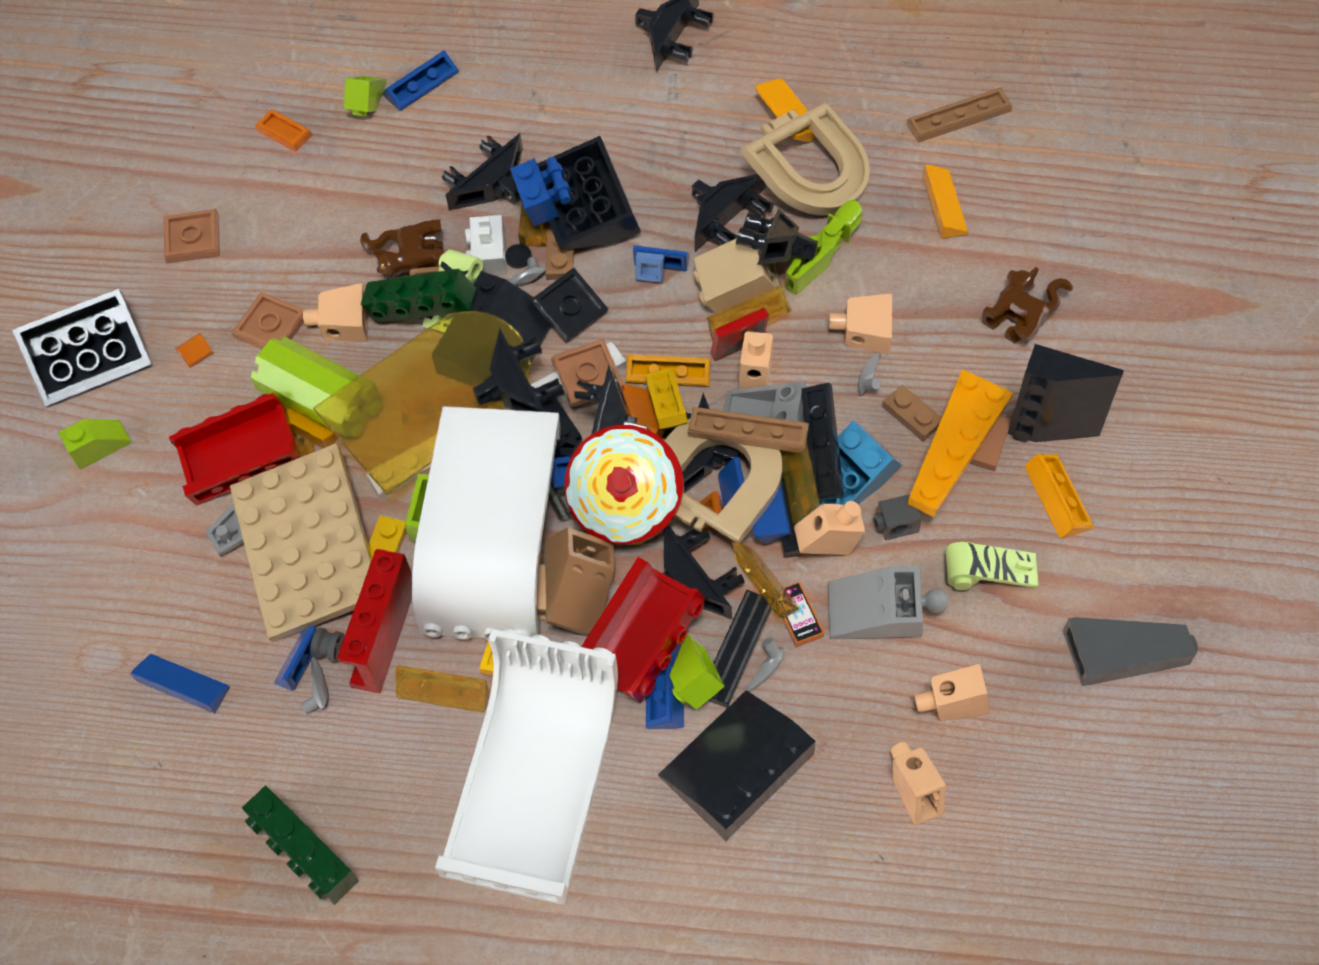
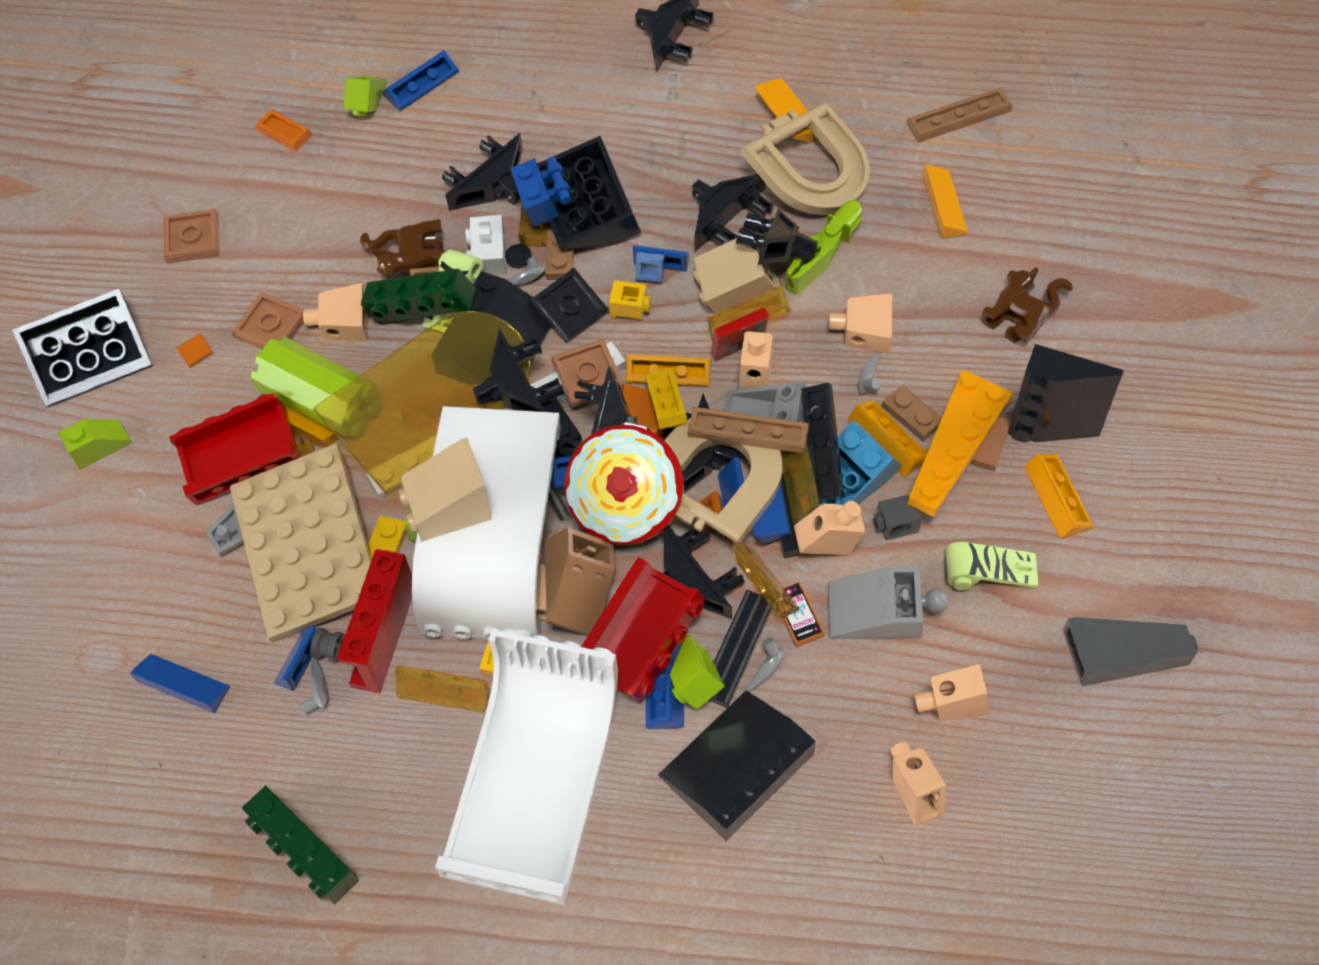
(445, 493): none -> tan slope
(629, 300): none -> yellow brick
(890, 435): none -> light orange slope

